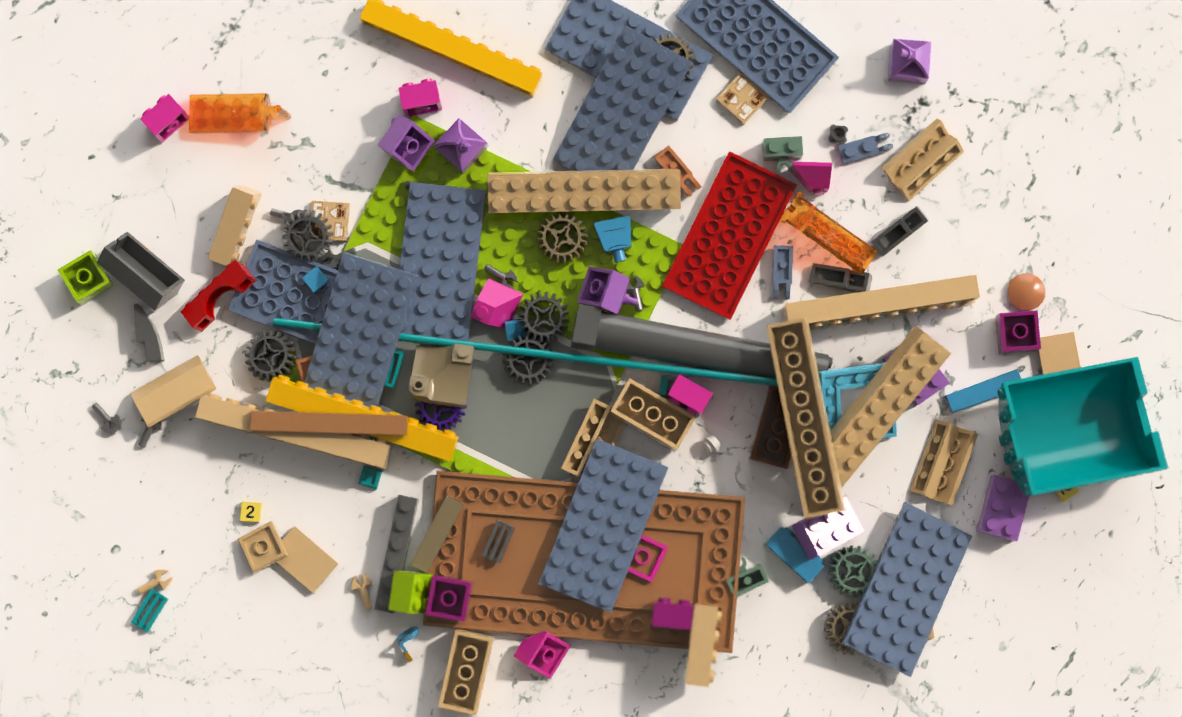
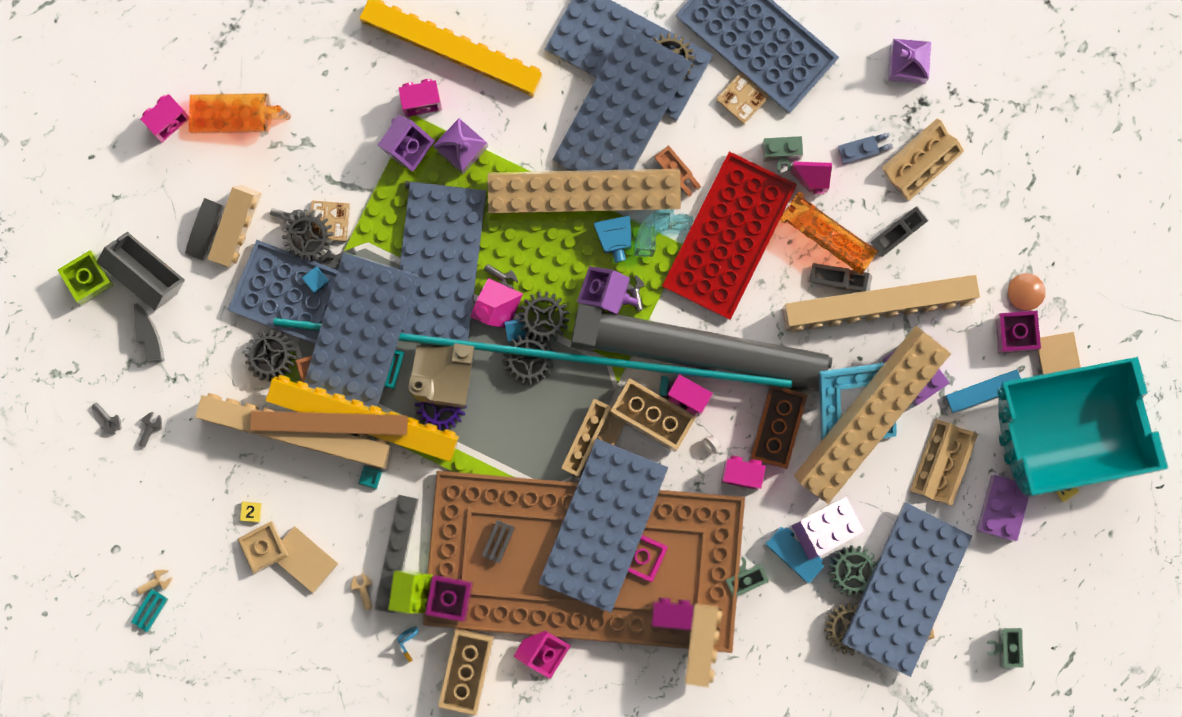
(173, 391): tan slope -> none
(200, 310): red arch -> none
(204, 228): none -> dark grey slope
(437, 534): dark tan tile -> none
(554, 234): dark tan gear -> none
(654, 224): none -> clear light blue arch
(743, 473): none -> dark pink brick
(782, 269): sand blue hinge -> none
(806, 417): tan brick -> none
(838, 129): dark grey plate -> none
(1009, 648): none -> sand green brick

